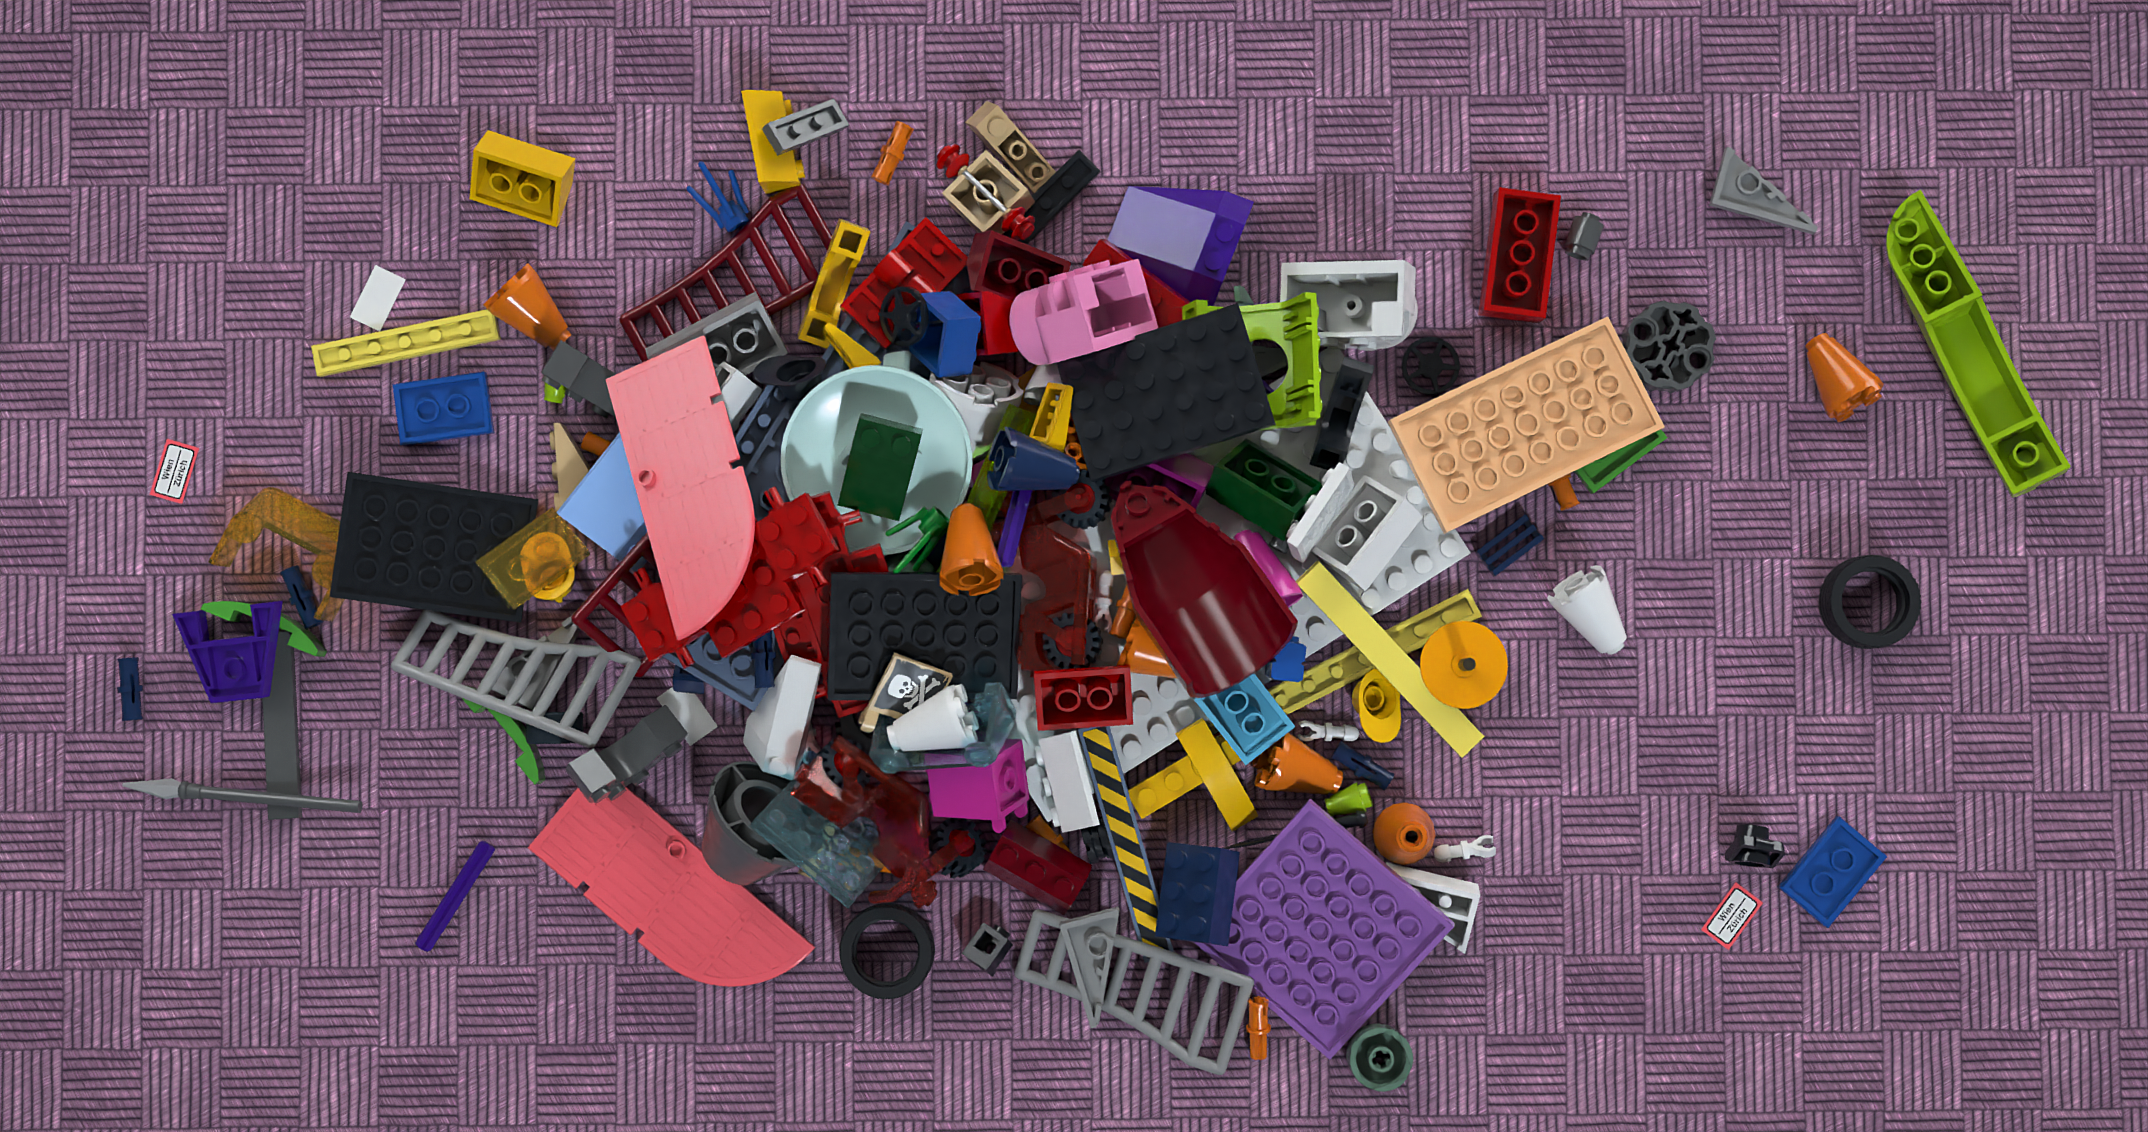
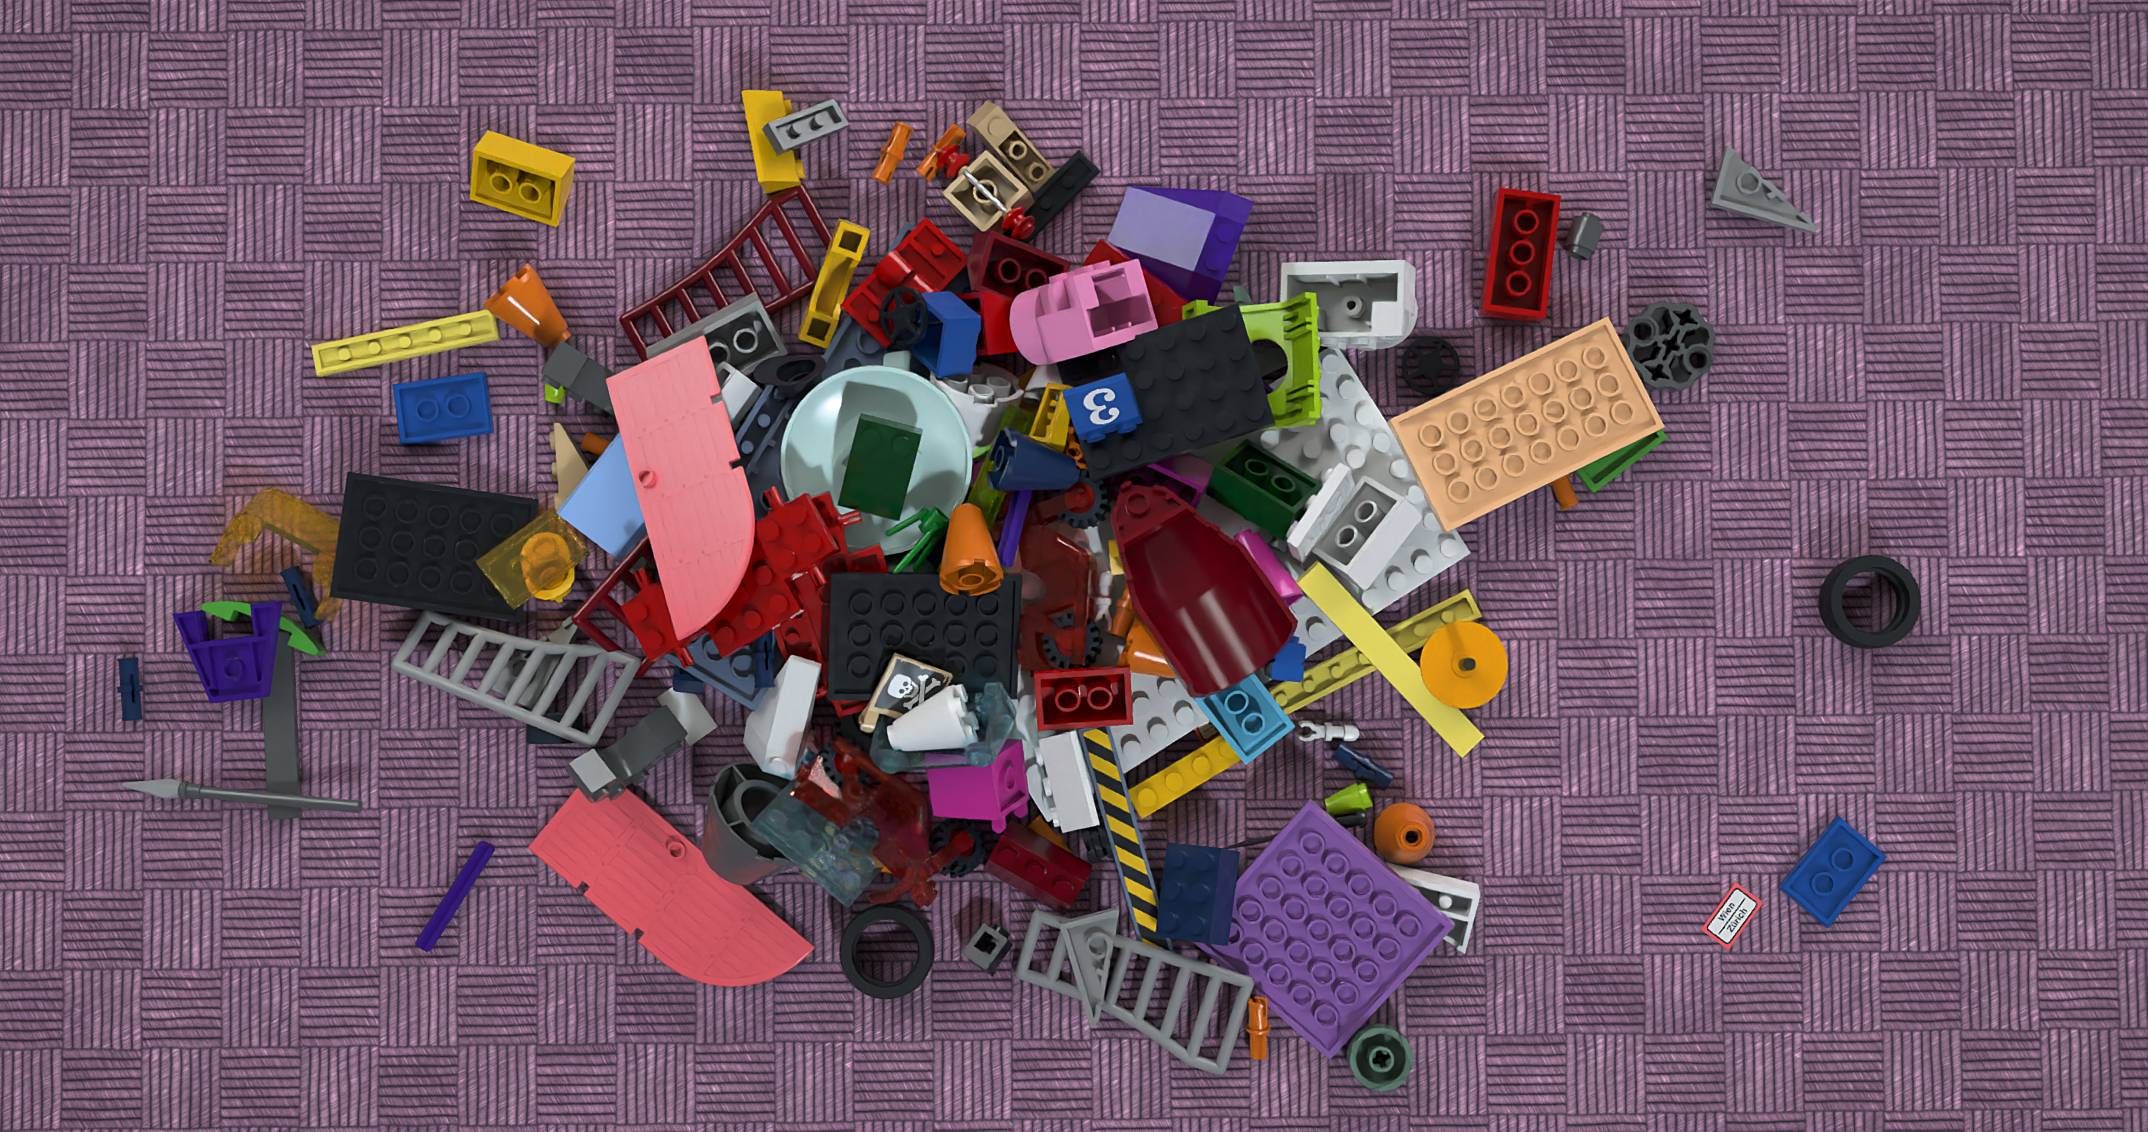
(174, 471): sticker -> none
(377, 298): white sticker -> none
(530, 760): bright green slope -> none
(731, 214): blue plant -> none
(848, 349): yellow slope -> none
(928, 167): none -> orange axle
(1103, 407): none -> blue slope
(1217, 774): yellow slope -> none
(1296, 768): orange cone -> none
(1341, 413): black arch -> none
(1377, 706): yellow piece -> none
(1445, 853): white piece -> none
(1530, 529): dark blue tile -> none
(1591, 609): white cone -> none
(1753, 848): black piece -> none
(1841, 378): orange cone -> none
(1970, 349): lime slope -> none

